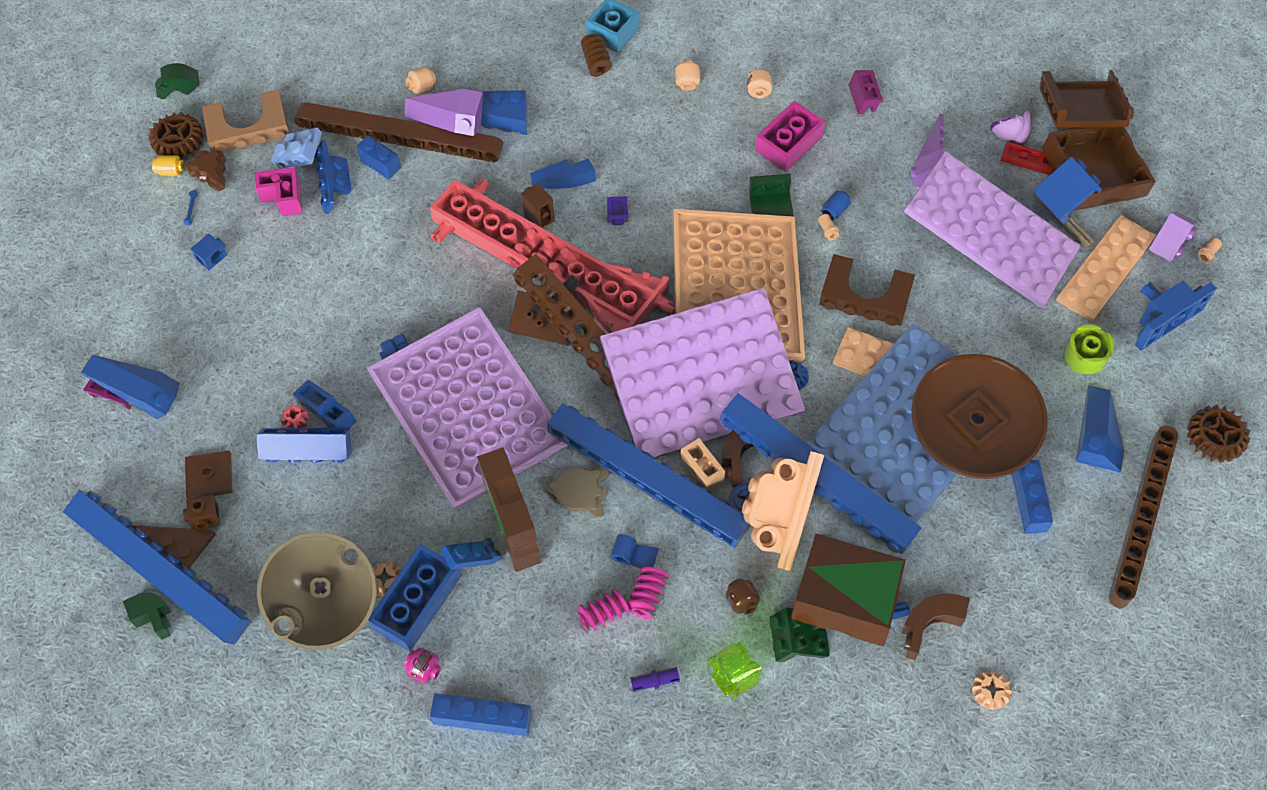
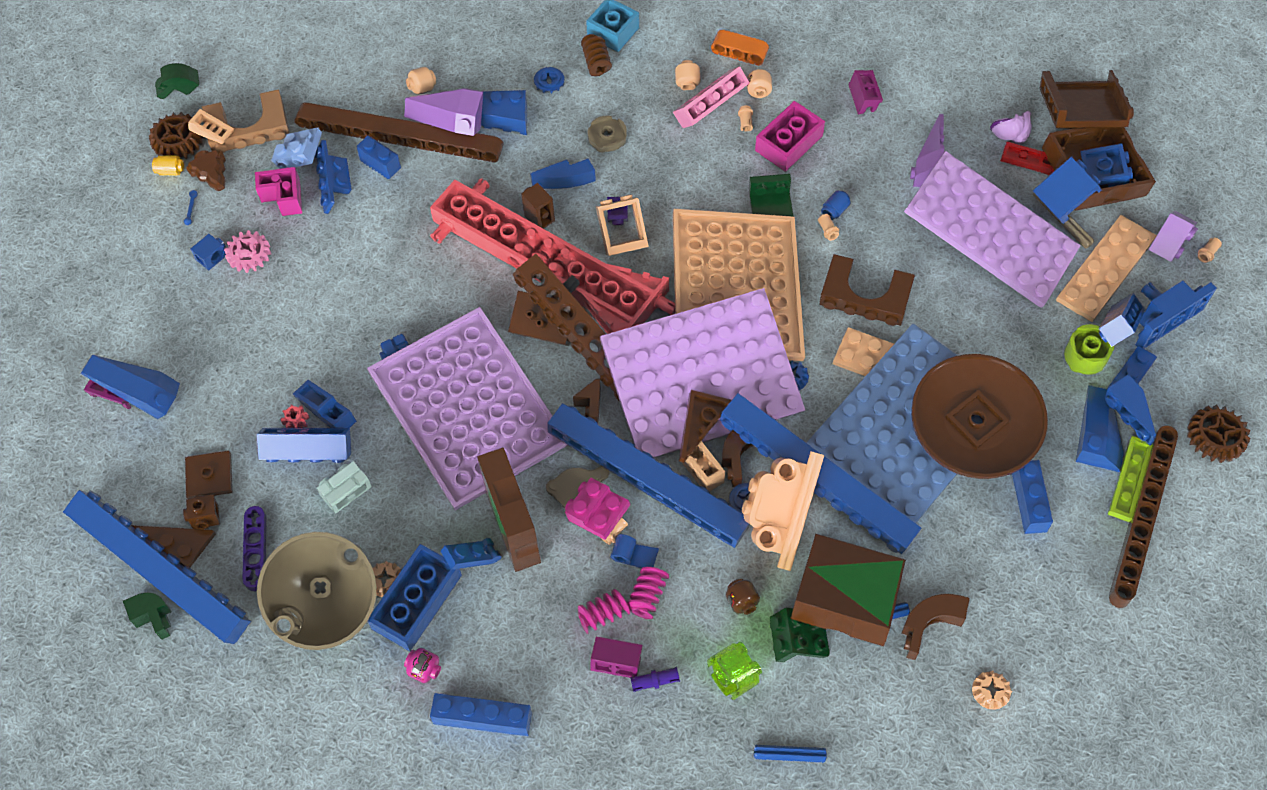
(202, 116): none -> light nougat slope
(247, 251): none -> bright pink gear
(253, 548): none -> dark purple beam
(343, 486): none -> light aqua brick
(555, 75): none -> blue gear
(590, 399): none -> reddish brown slope
(596, 508): none -> dark pink plate
(607, 143): none -> dark tan plate
(615, 657): none -> magenta hinge
(616, 531): none -> light nougat pin
(628, 245): none -> light nougat window
(701, 416): none -> reddish brown wing
(711, 97): none -> bright pink brick
(740, 46): none -> orange beam
(745, 114): none -> light nougat pin
(790, 753): none -> blue axle
(1108, 164): none -> blue plate
(1122, 320): none -> brick
(1130, 479): none -> lime plate
(1131, 404): none -> blue slope
(1136, 366): none -> blue plate

